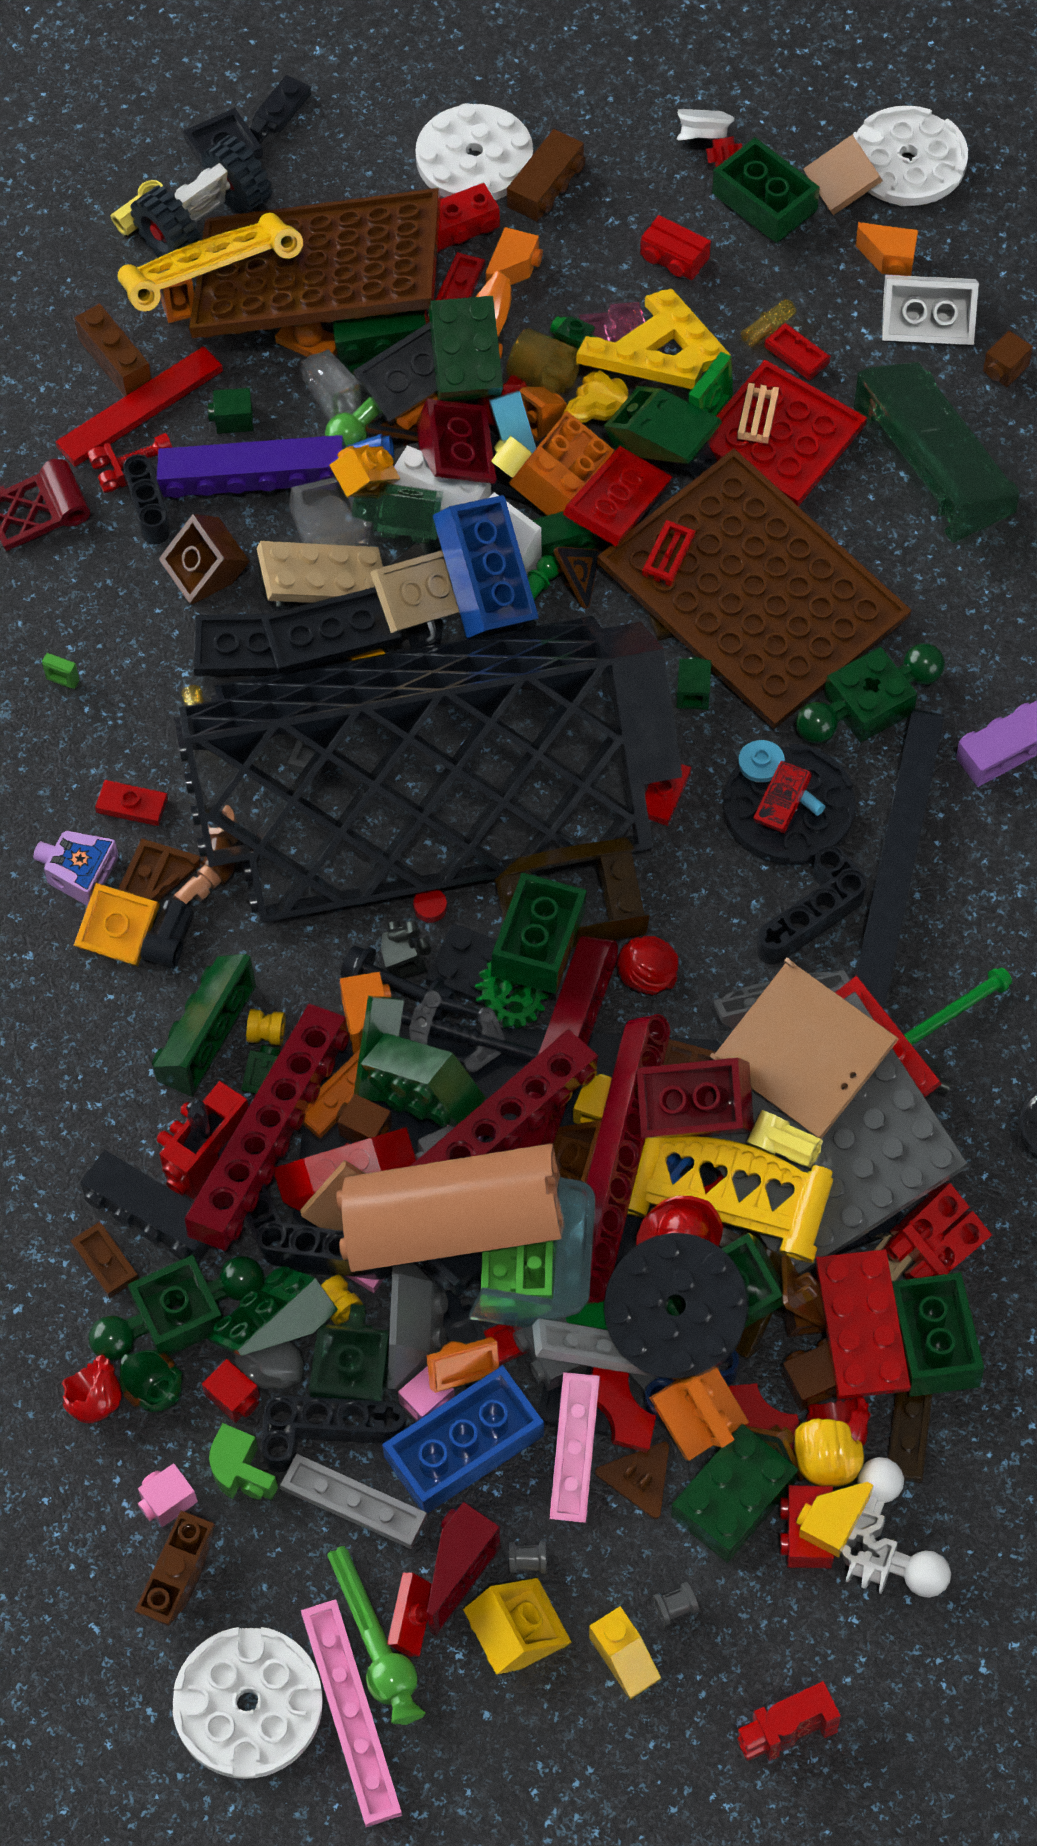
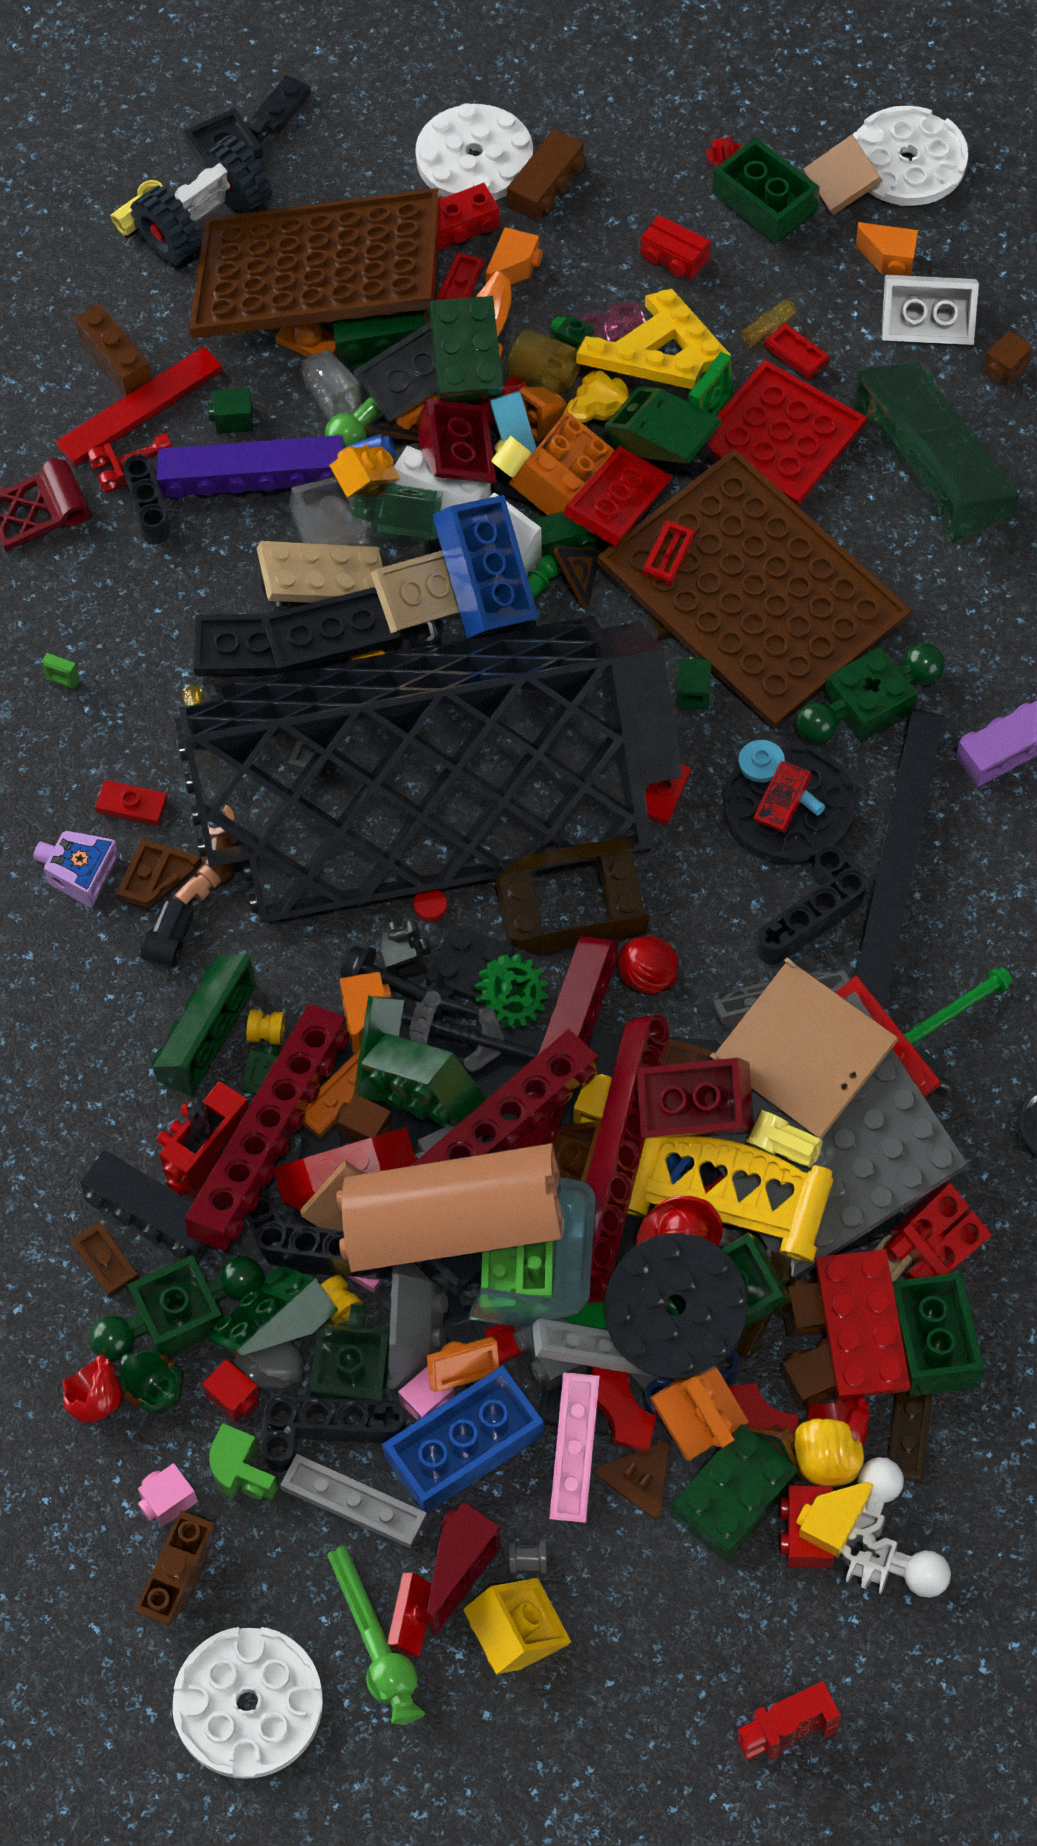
(116, 924): light orange tile -> none
(145, 283): yellow piece -> none
(178, 300): orange slope -> none
(203, 558): reddish brown slope -> none
(351, 1713): bright pink plate -> none
(538, 933): dark green brick -> none
(624, 1652): yellow slope -> none
(675, 1604): dark grey bush -> none
(703, 124): white hat -> none
(761, 393): light nougat tile -> none
(799, 1293): reddish brown piece -> none

